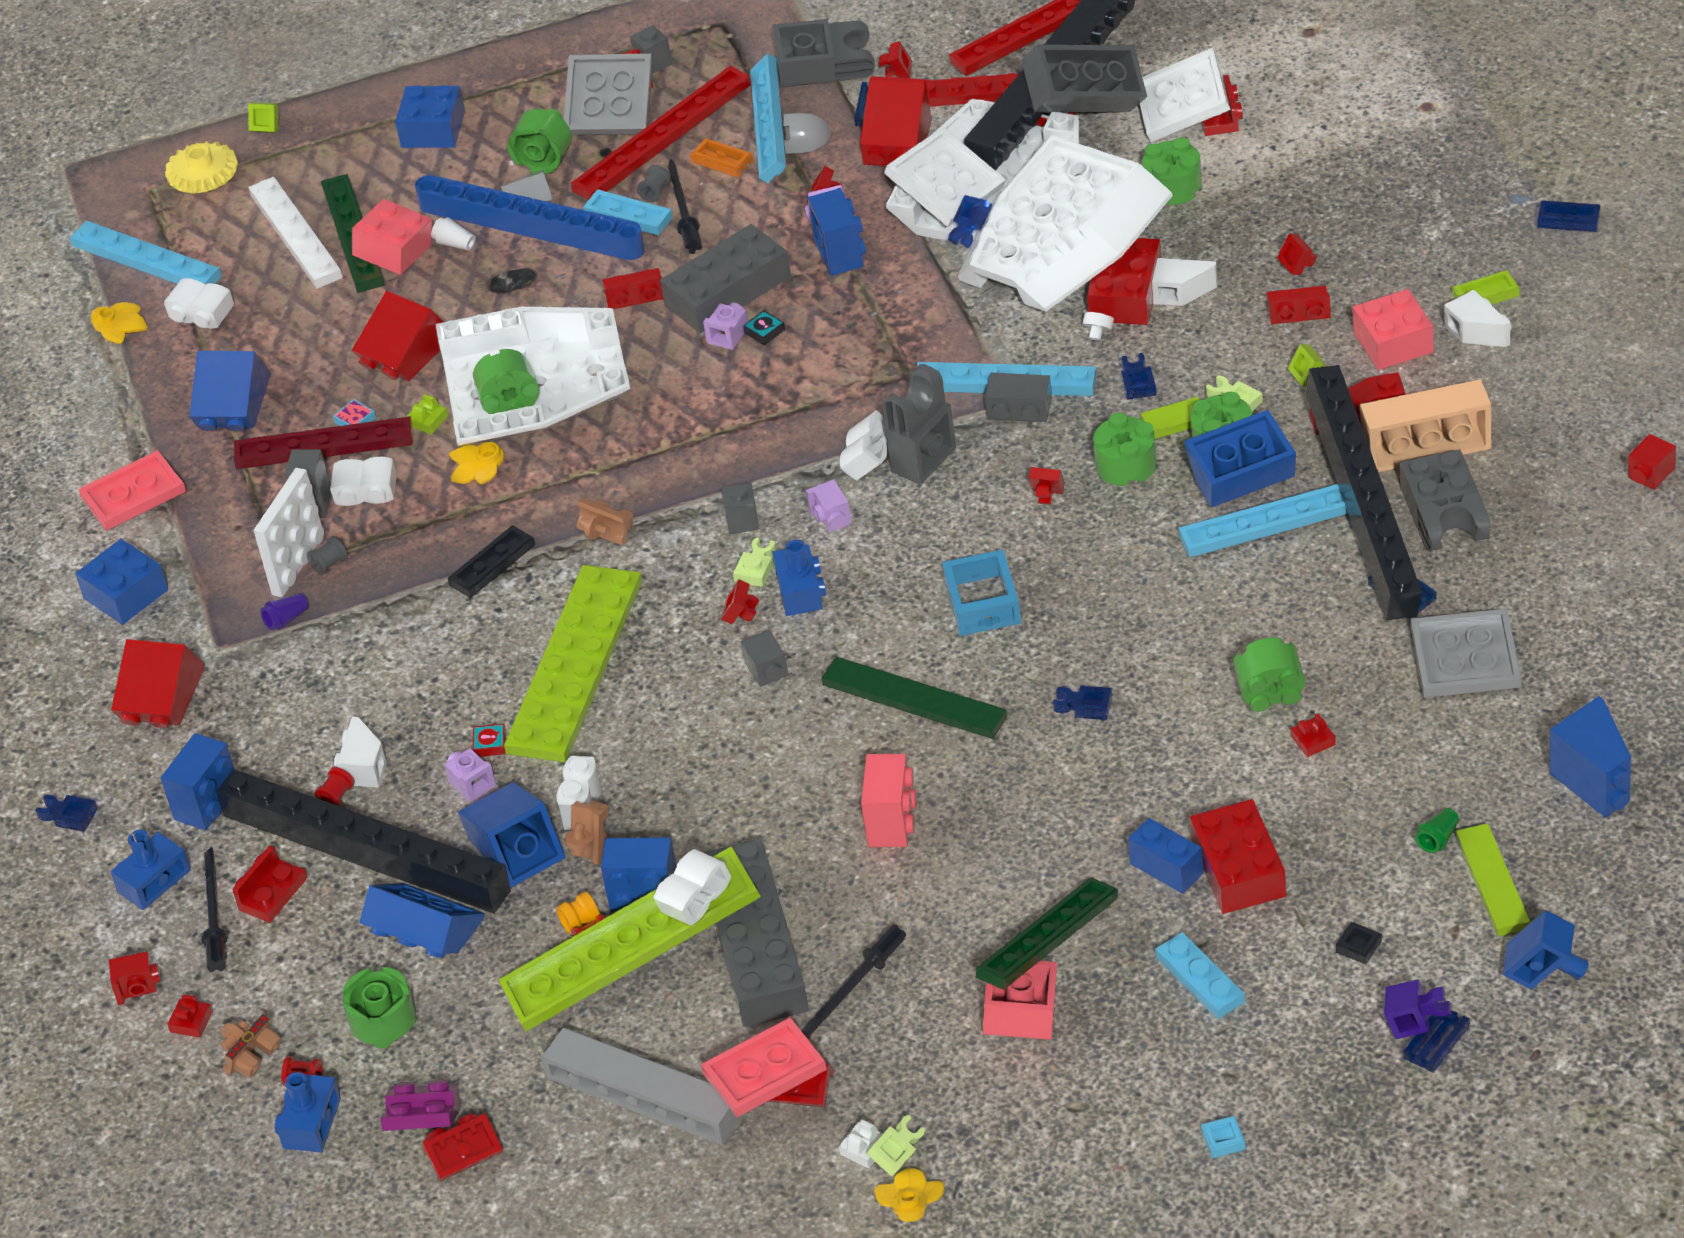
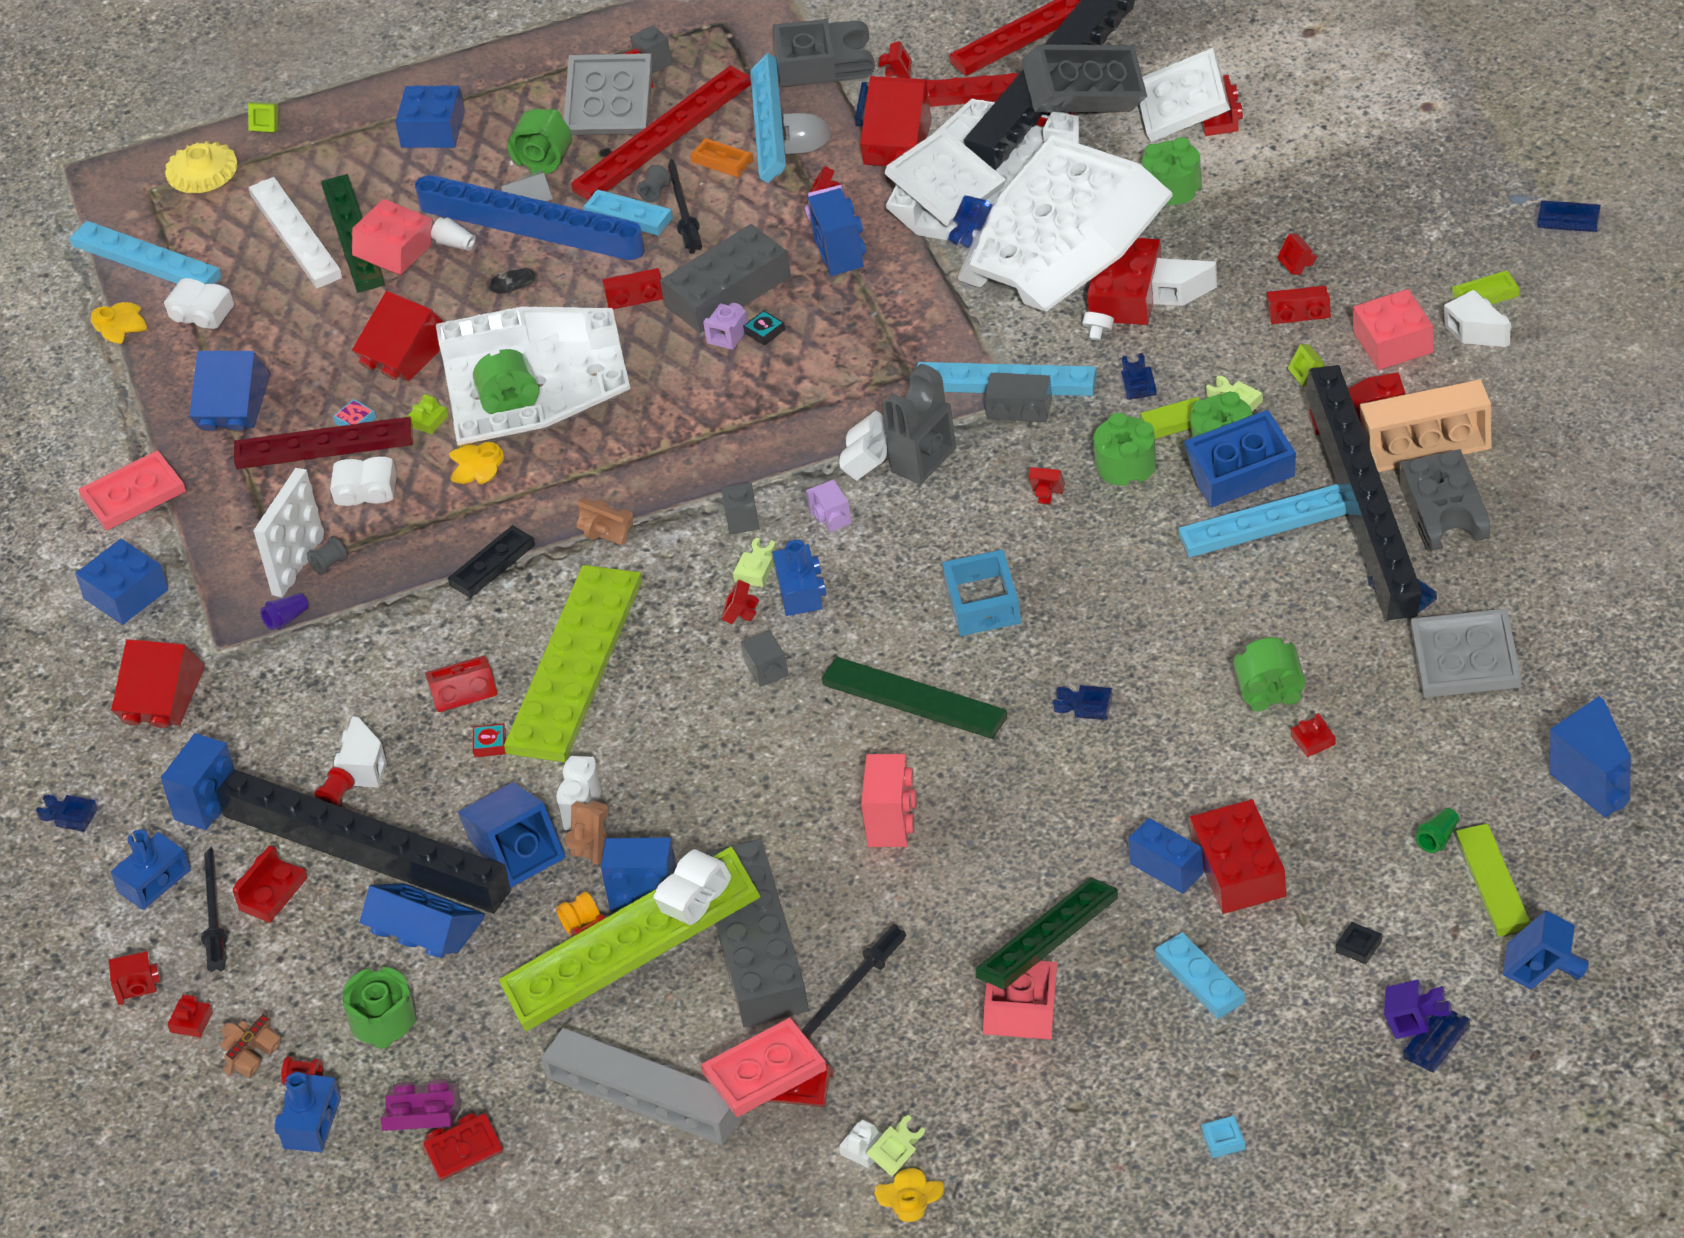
(314, 464): dark grey brick -> none
(461, 683): none -> red bracket
(465, 768): lavender brick -> none
(1651, 461): red brick -> none

